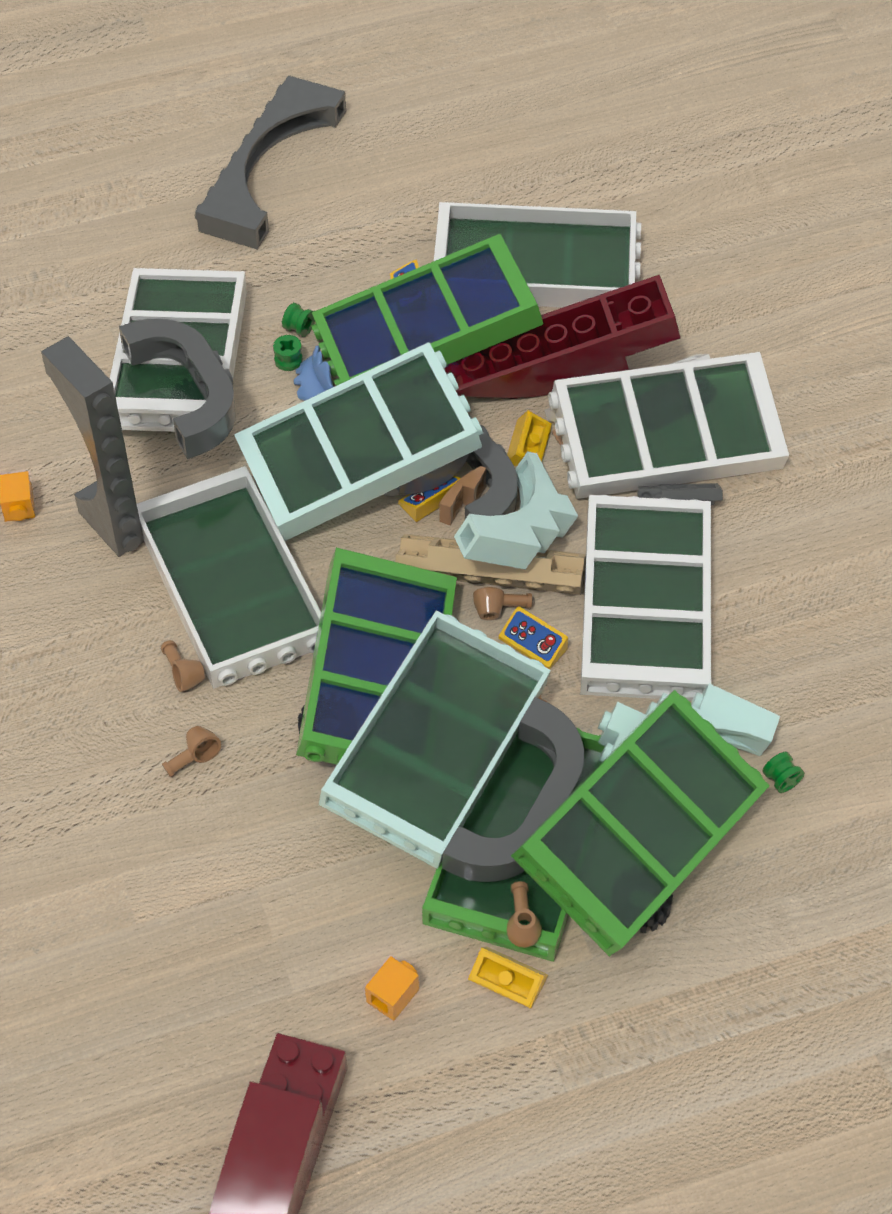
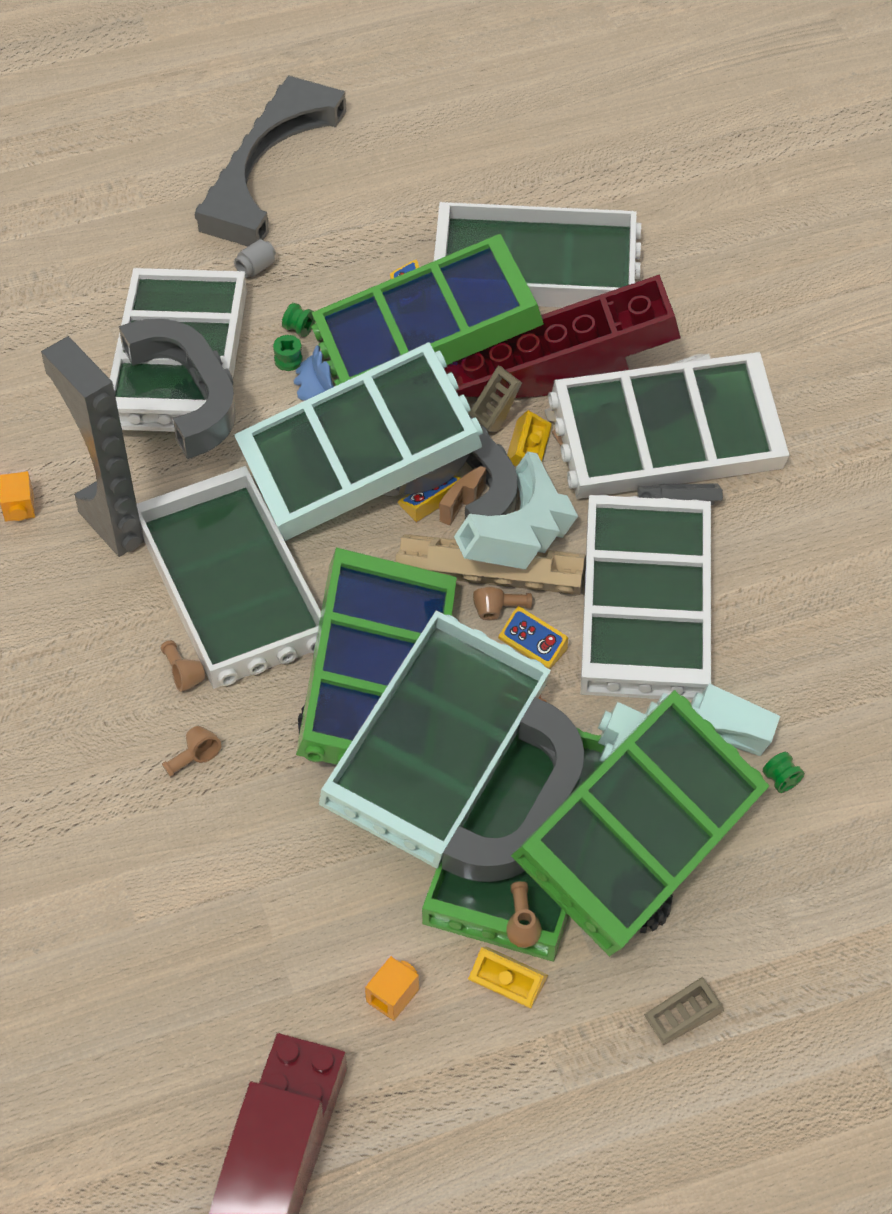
(255, 258): none -> light grey brick
(483, 403): none -> dark tan slope
(699, 987): none -> dark tan slope

